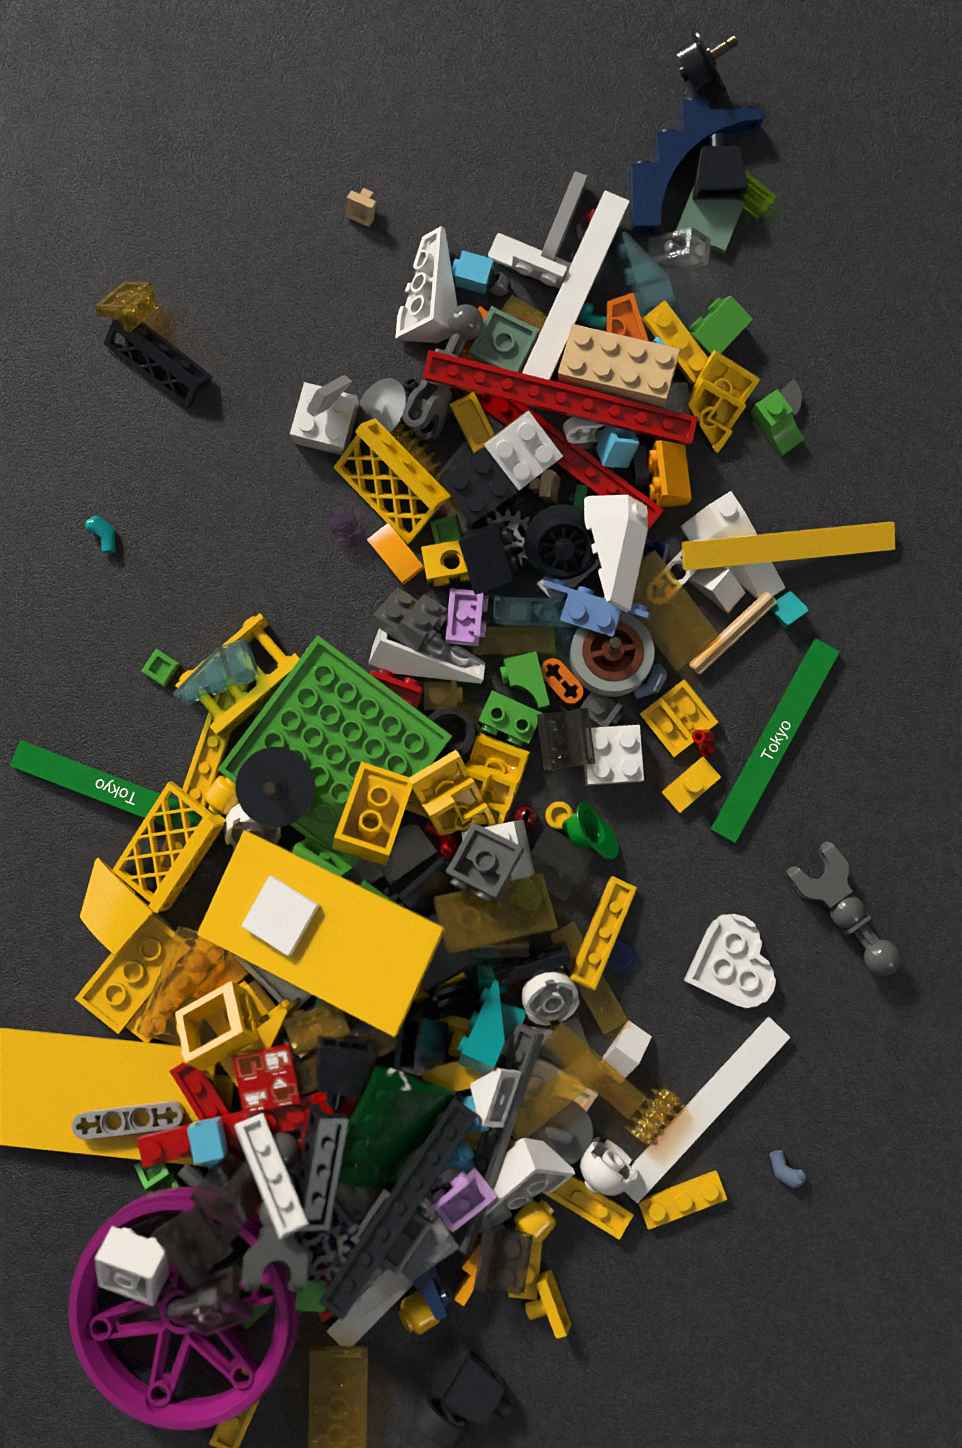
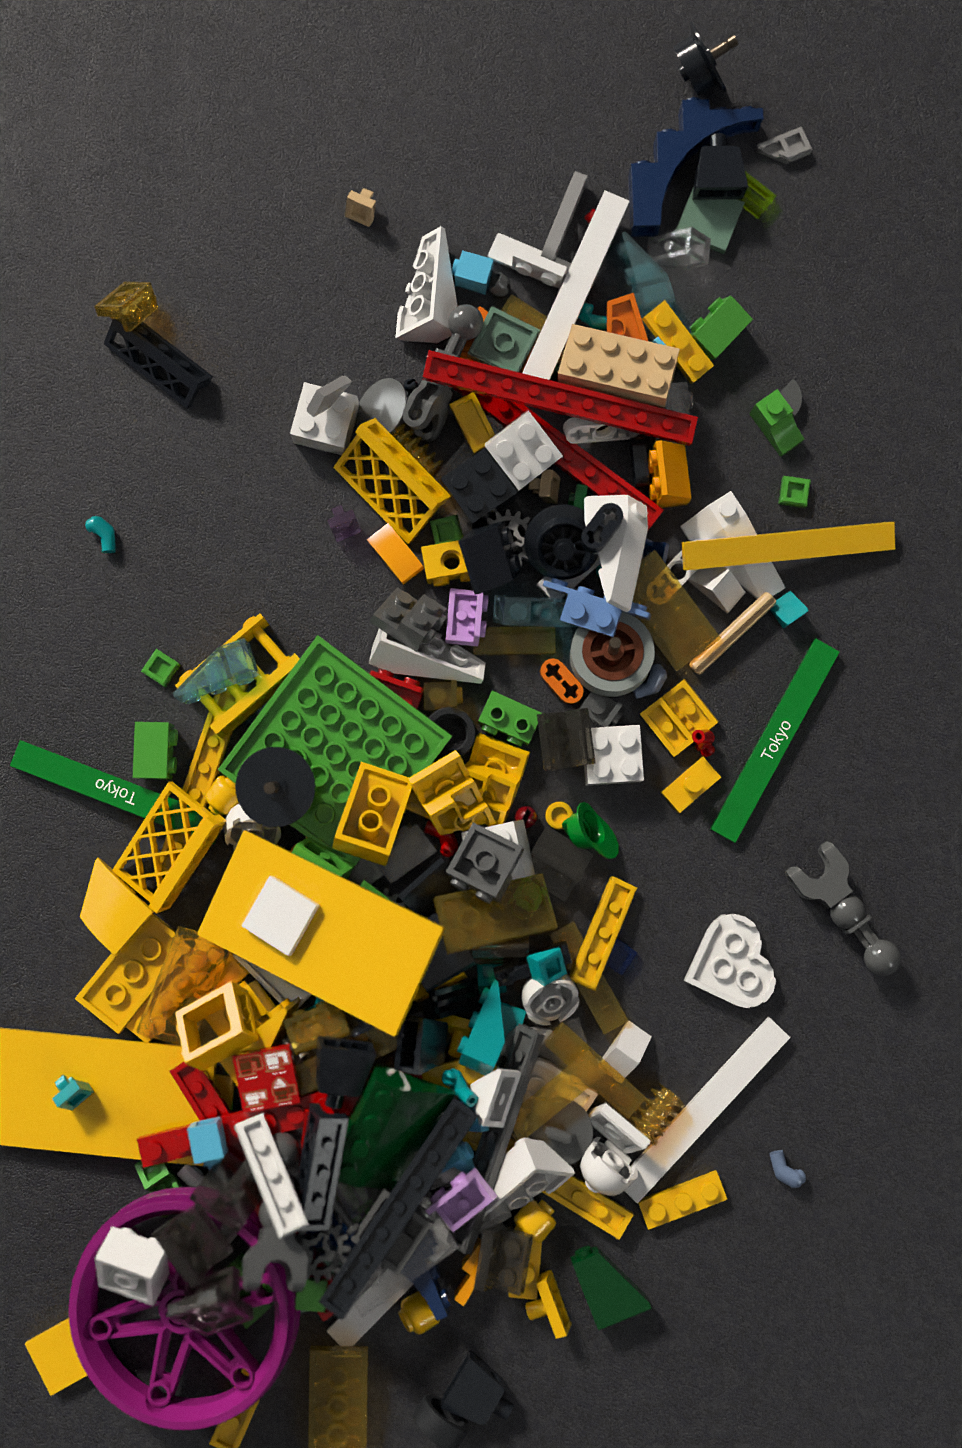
(56, 1357): none -> yellow tile
(71, 1092): none -> teal tile
(128, 1118): light grey beam -> none
(154, 750): none -> bright green brick
(456, 1082): none -> teal arm
(525, 674): bright green arch -> none
(547, 966): none -> teal slope
(597, 524): none -> black beam
(607, 1288): none -> dark green slope
(617, 447): medium azure brick -> none
(617, 1129): none -> white tile
(720, 397): yellow slope -> none
(786, 147): none -> light grey tile
(794, 491): none -> bright green tile

